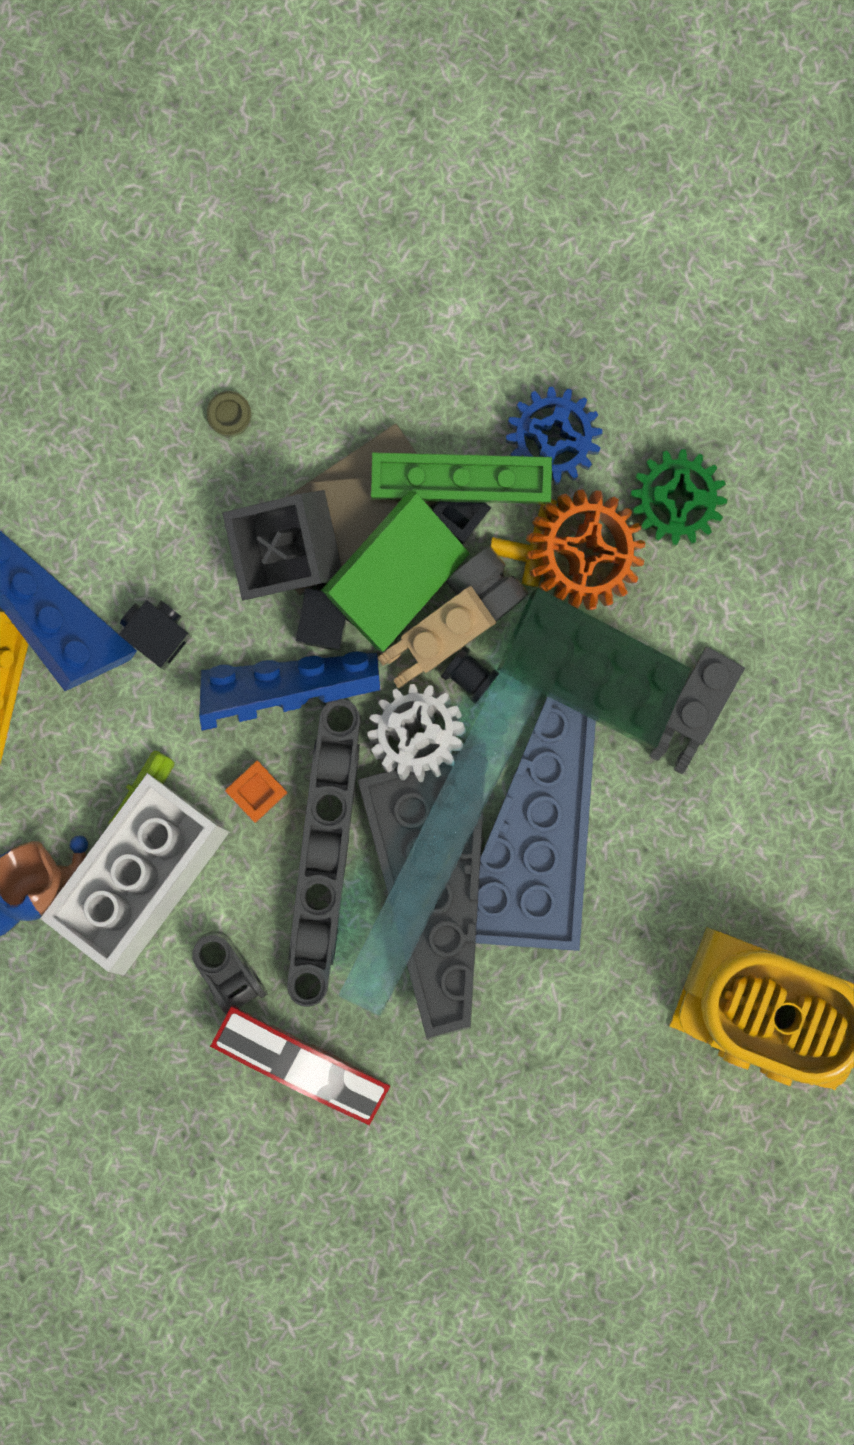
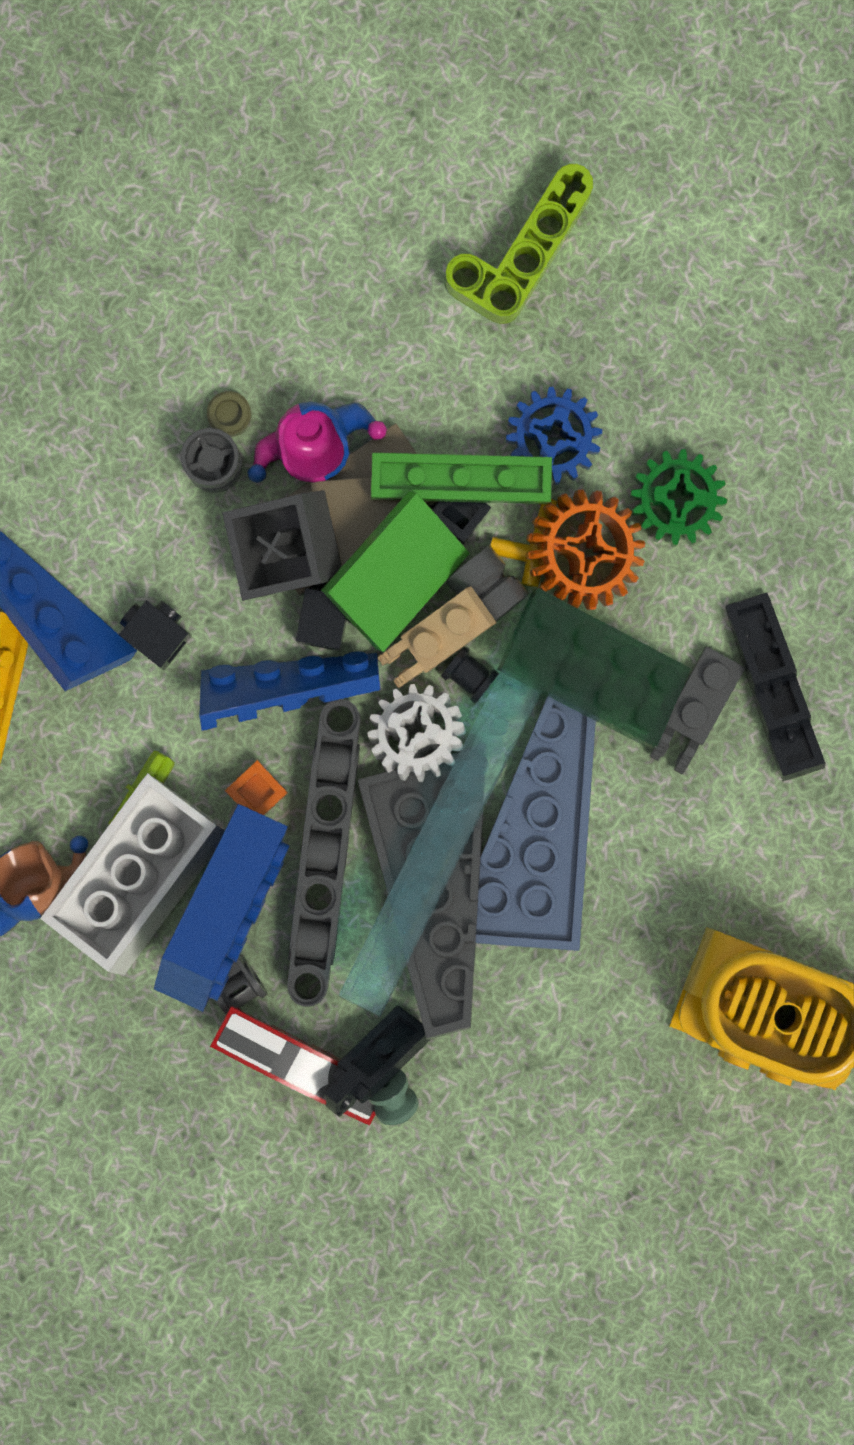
(211, 460): none -> dark grey wheel
(223, 909): none -> blue brick
(313, 440): none -> dark pink piece
(375, 1060): none -> black hinge
(395, 1101): none -> sand green wheel
(529, 241): none -> lime beam
(775, 686): none -> black slope

